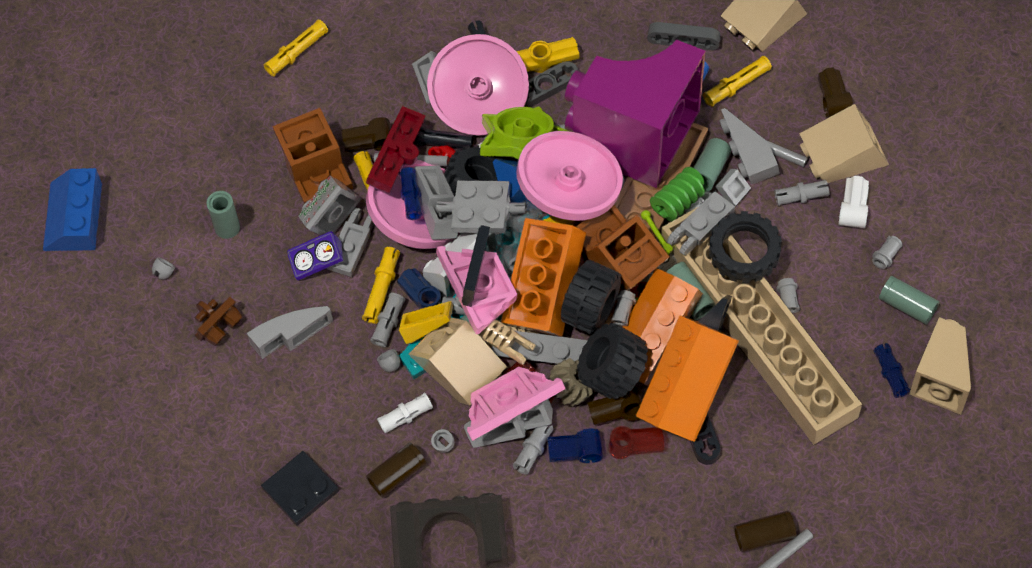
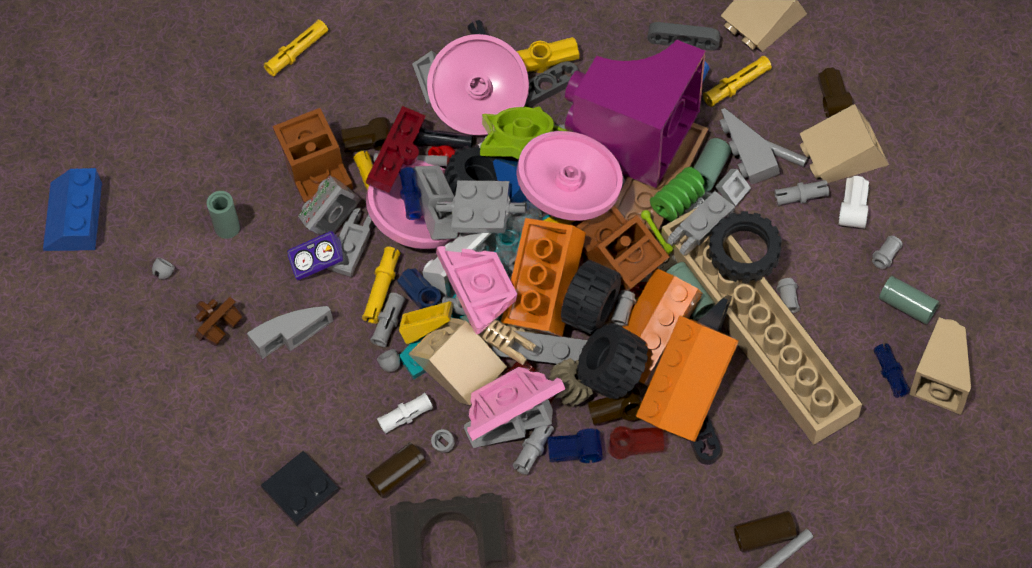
(475, 265): black tile -> none

